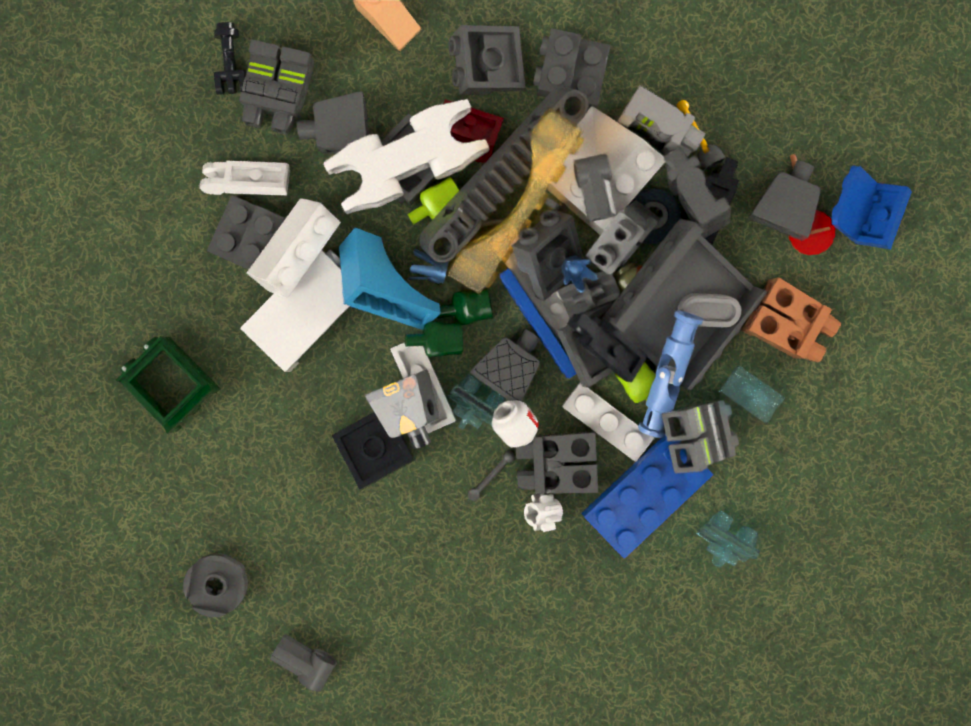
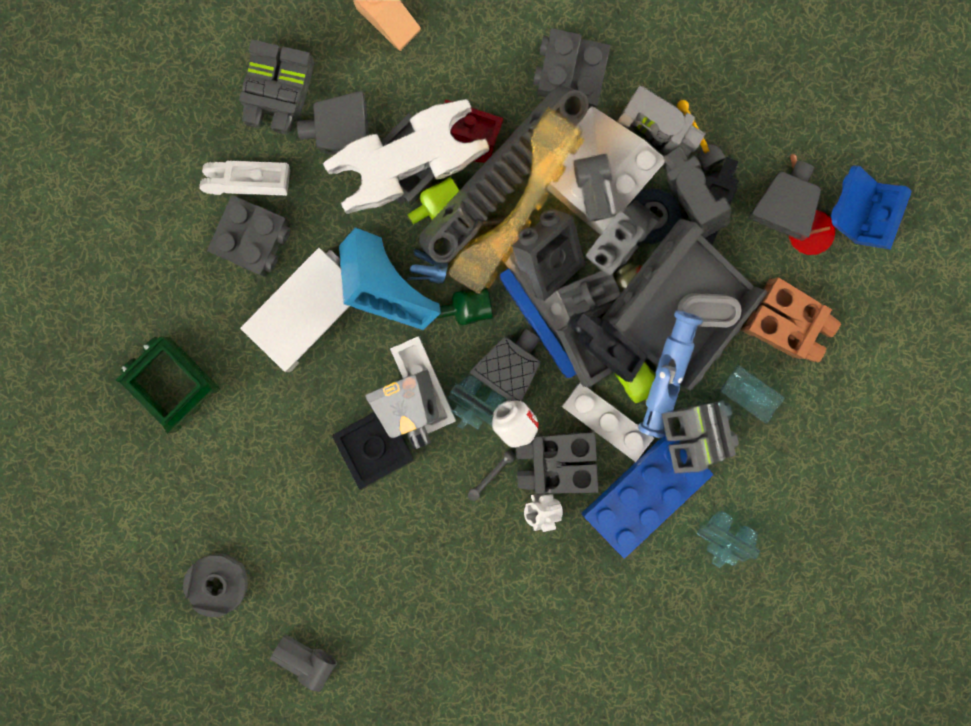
(227, 32): black hinge -> none
(293, 247): white brick -> none
(438, 339): dark green piece -> none
(487, 59): dark grey plate -> none
(560, 207): dark grey hinge -> none
(575, 269): flat silver piece -> none

